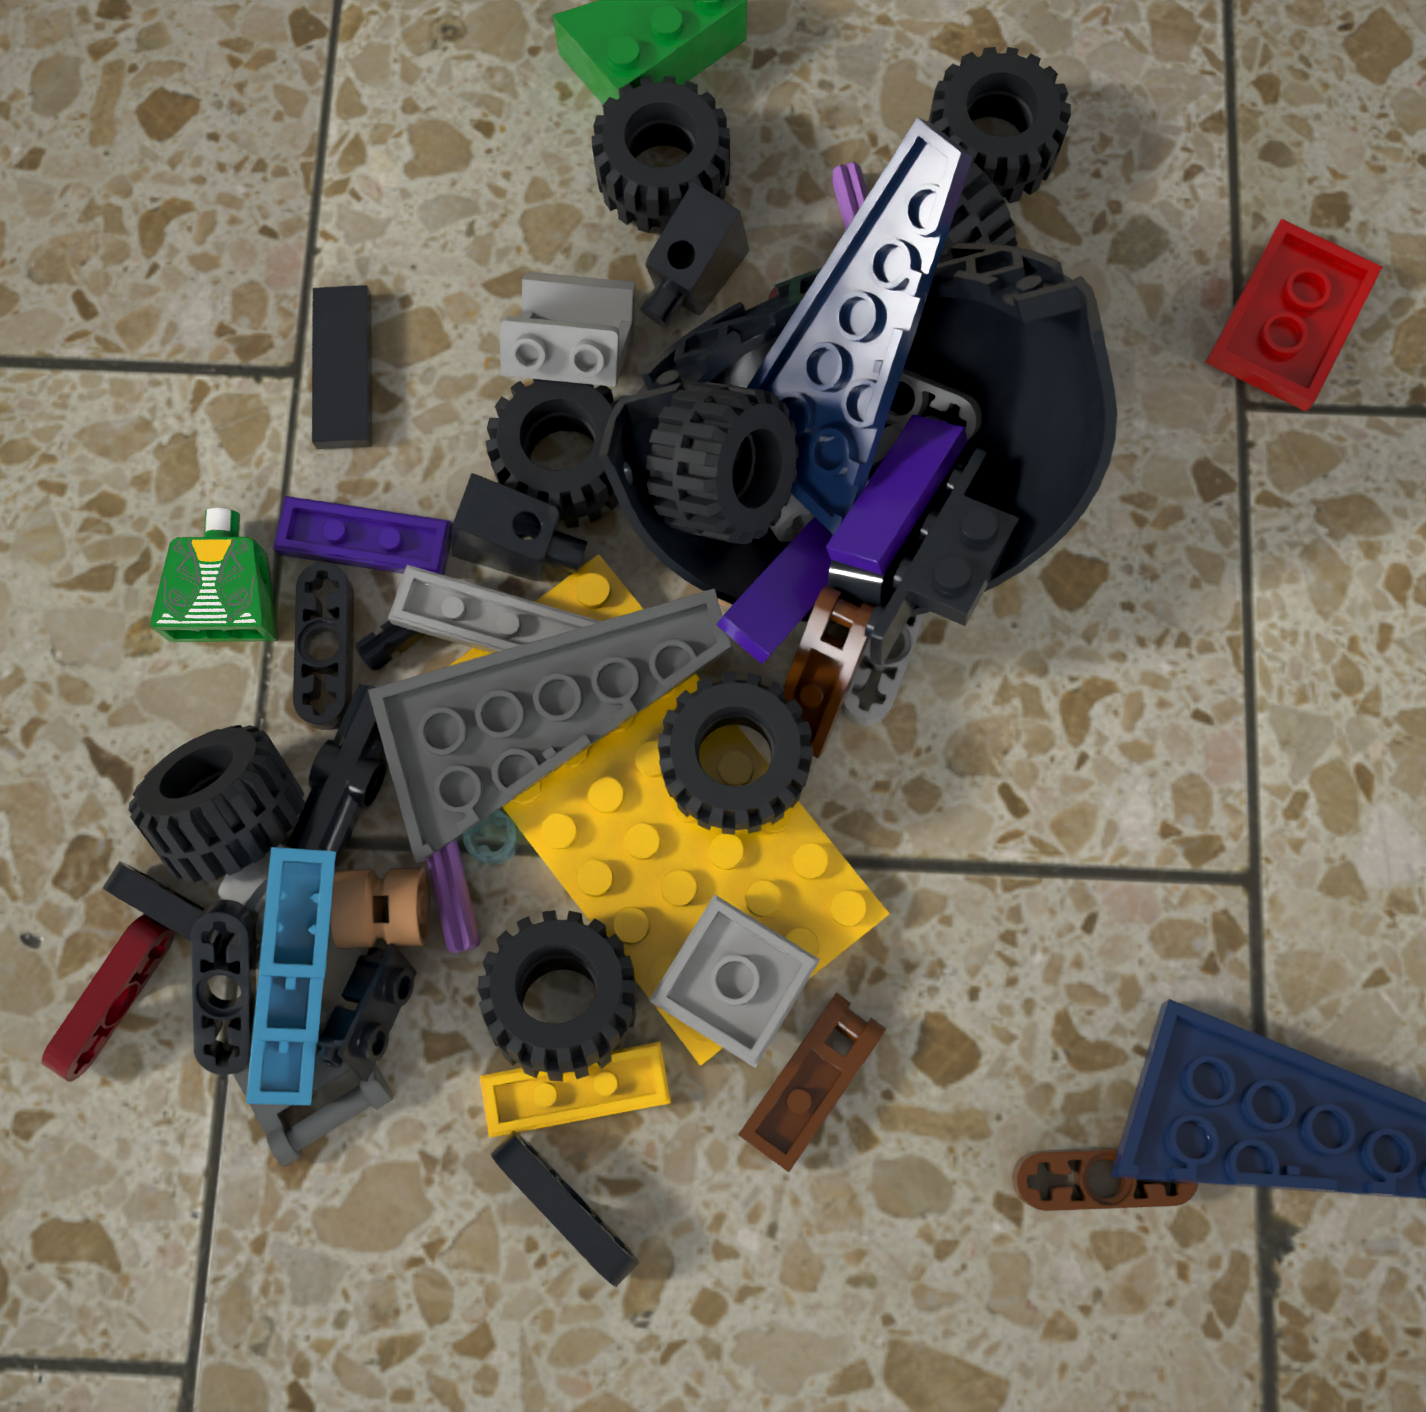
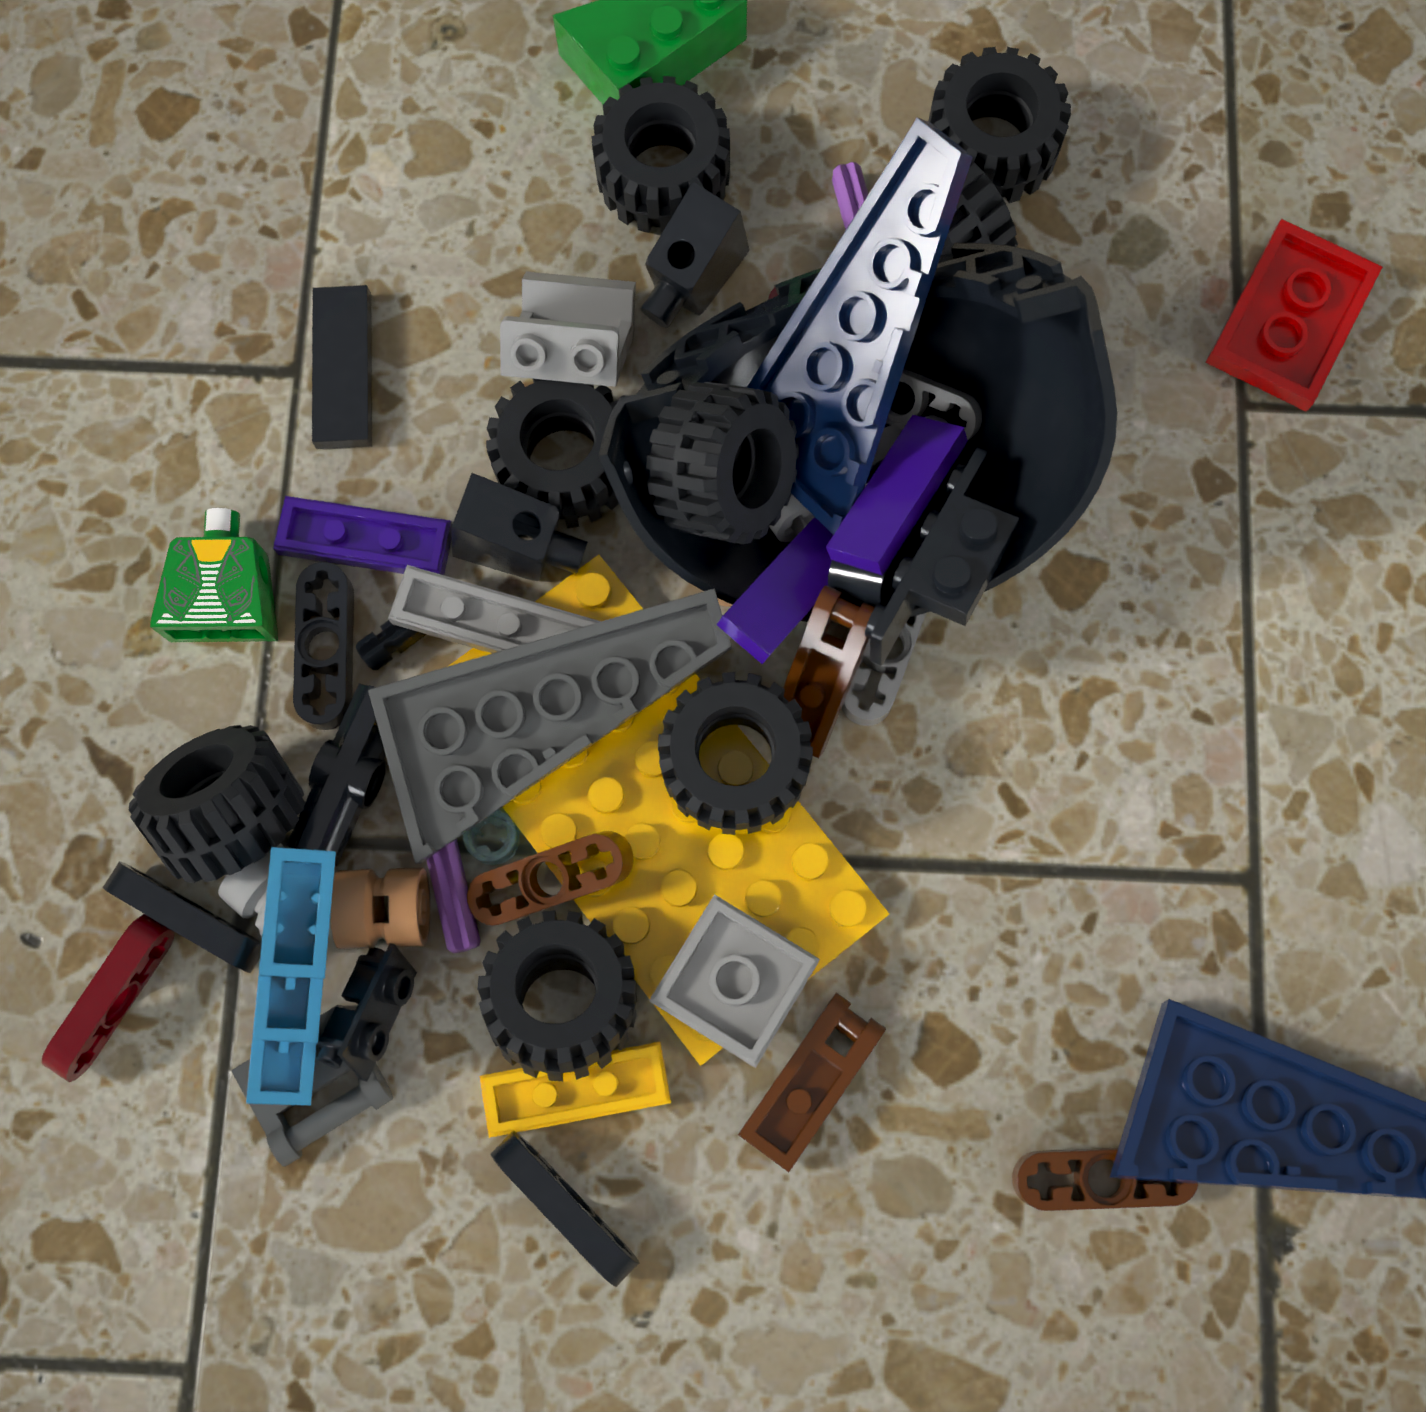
(237, 964): black beam -> none
(525, 873): none -> reddish brown beam

